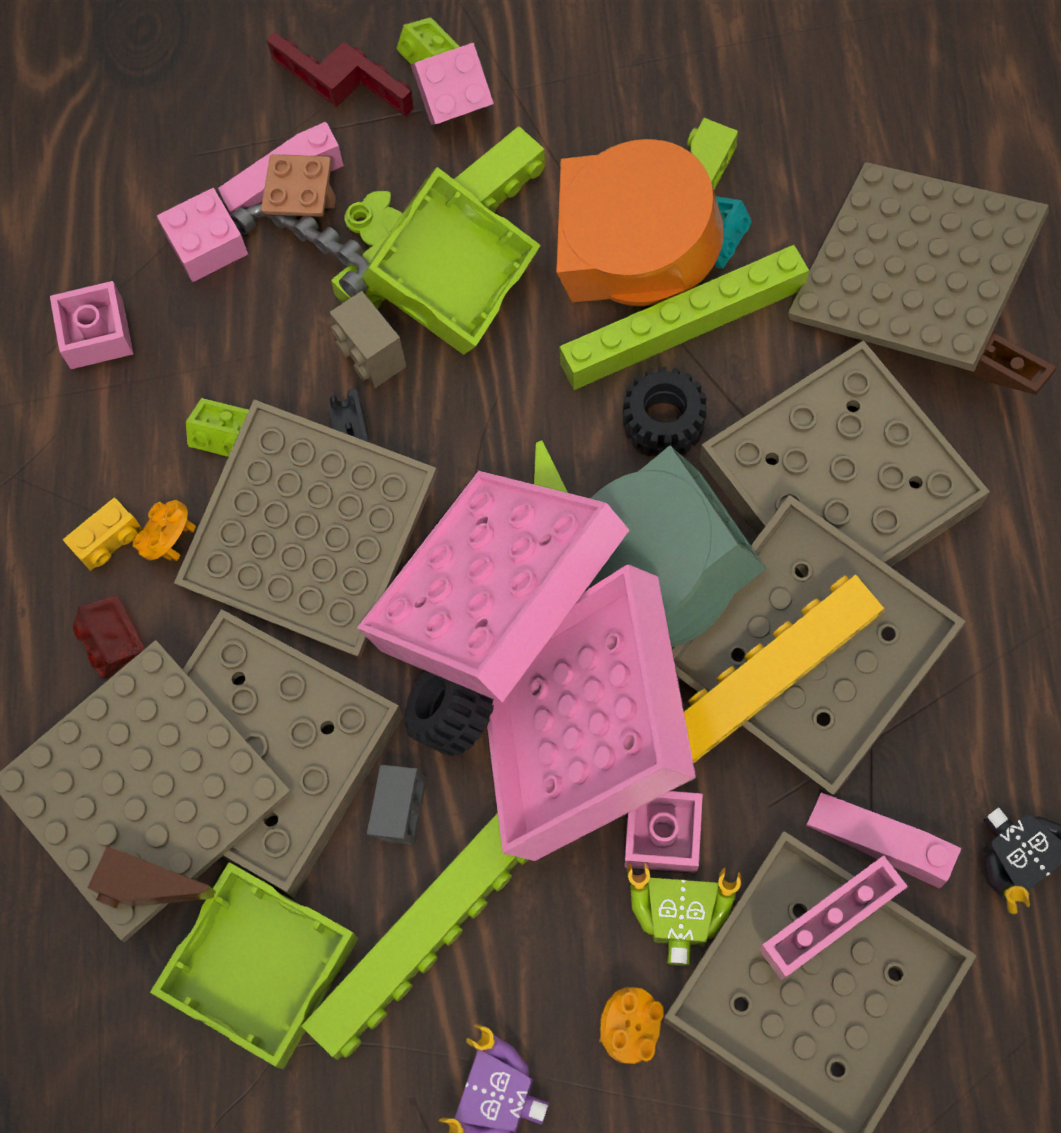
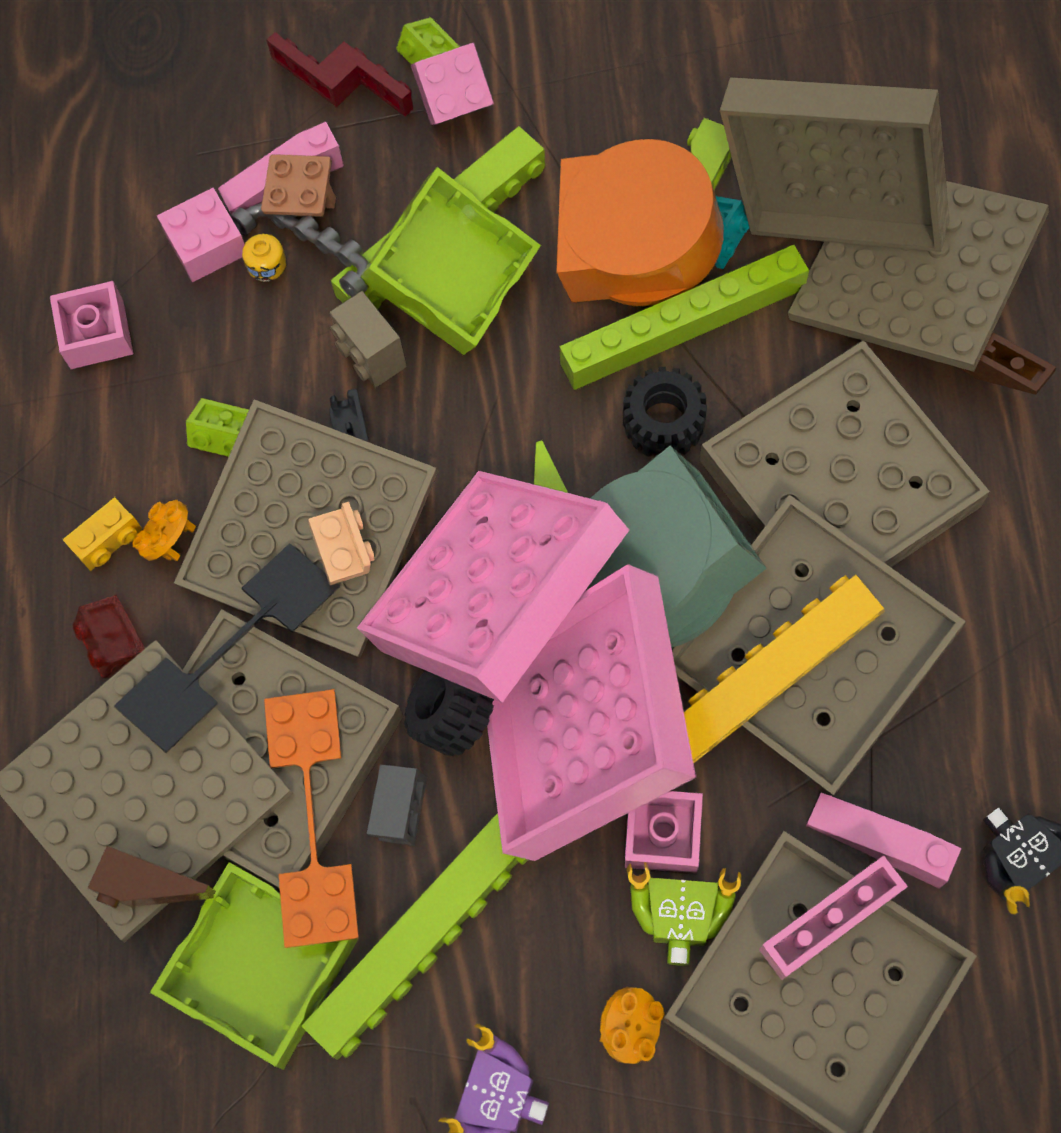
(172, 702): none -> black hinge
(264, 257): none -> yellow head
(319, 900): none -> orange hinge
(341, 544): none -> light nougat bracket
(377, 214): lime plate -> none
(839, 162): none -> dark tan container

